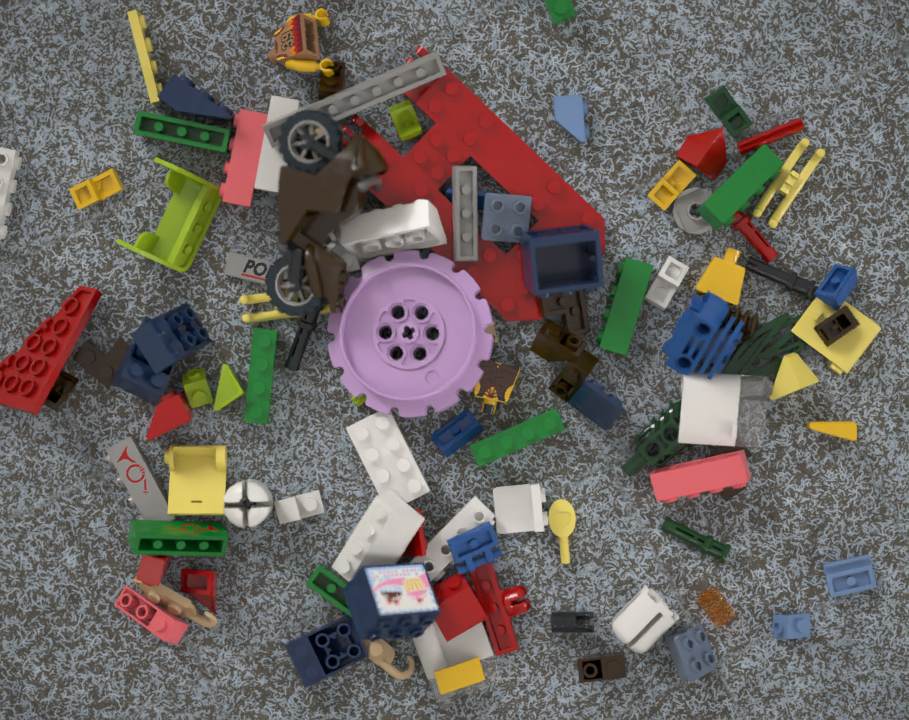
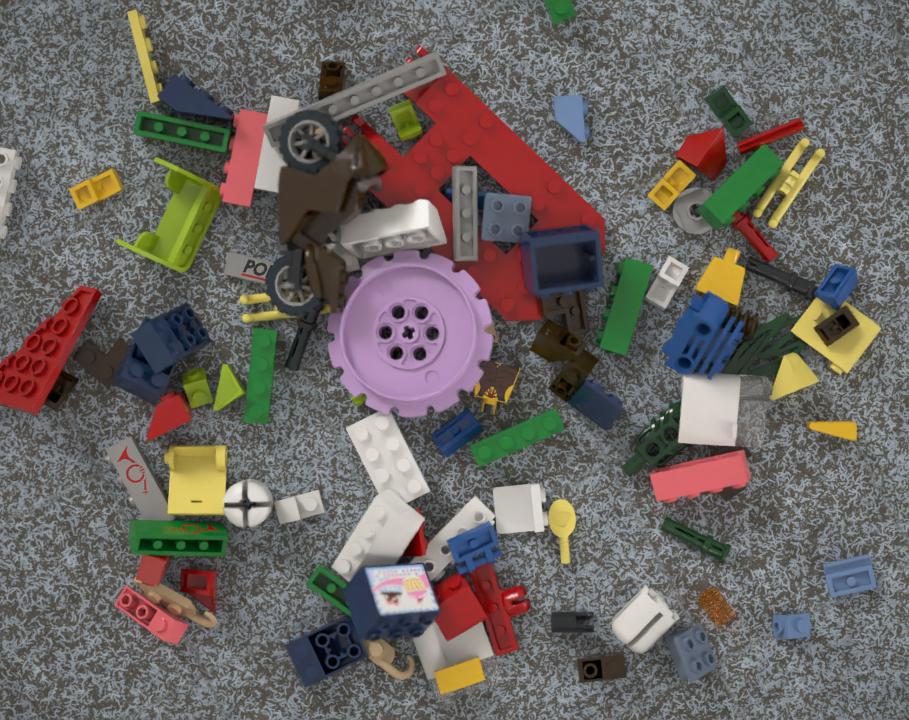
(298, 43): torso -> none

